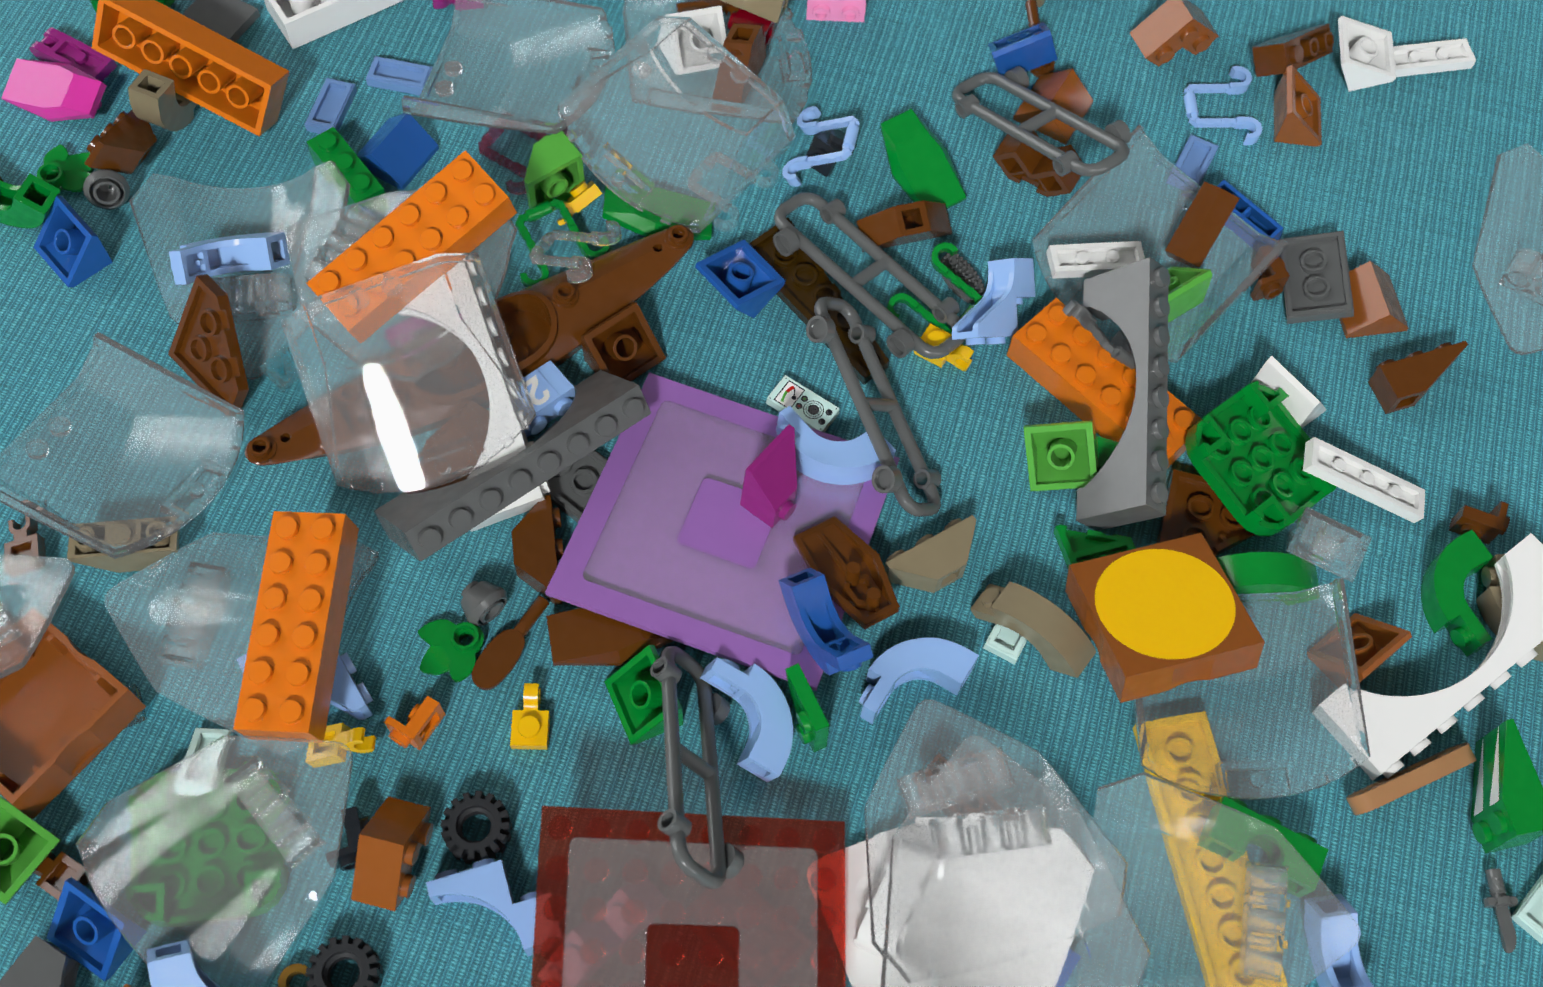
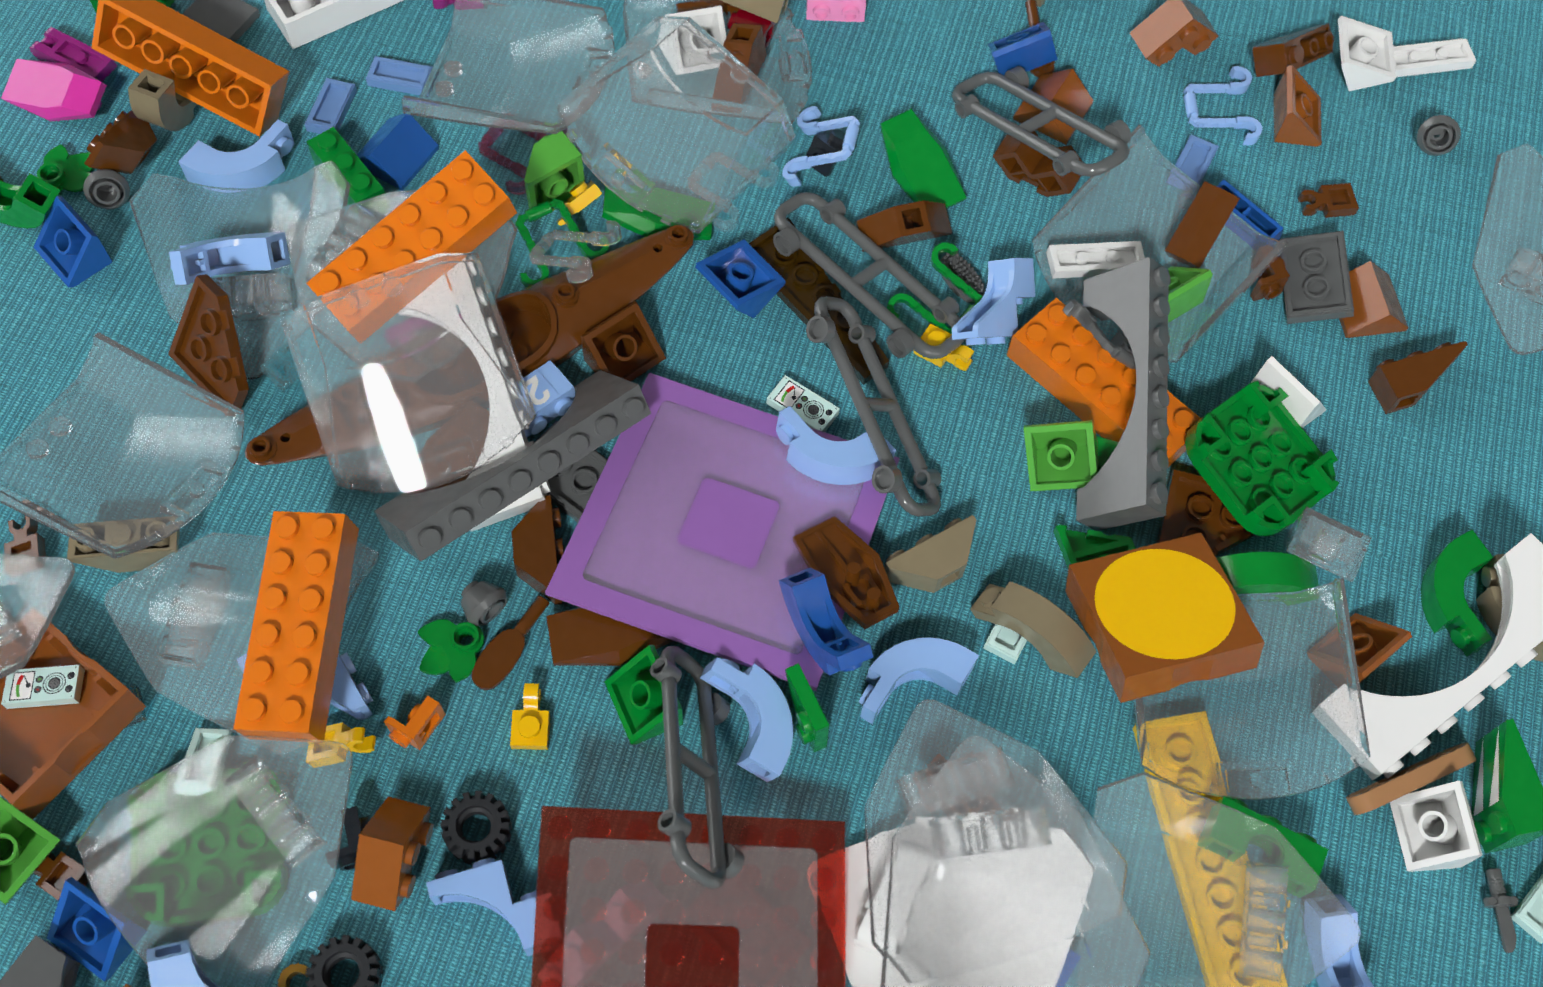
(43, 687): none -> light aqua tile
(240, 169): none -> light blue arch
(772, 480): magenta slope -> none
(1332, 199): none -> reddish brown plate
(1364, 480): white plate -> none
(1436, 828): none -> white slope
(1438, 135): none -> dark grey cone
(1485, 525): reddish brown bracket -> none

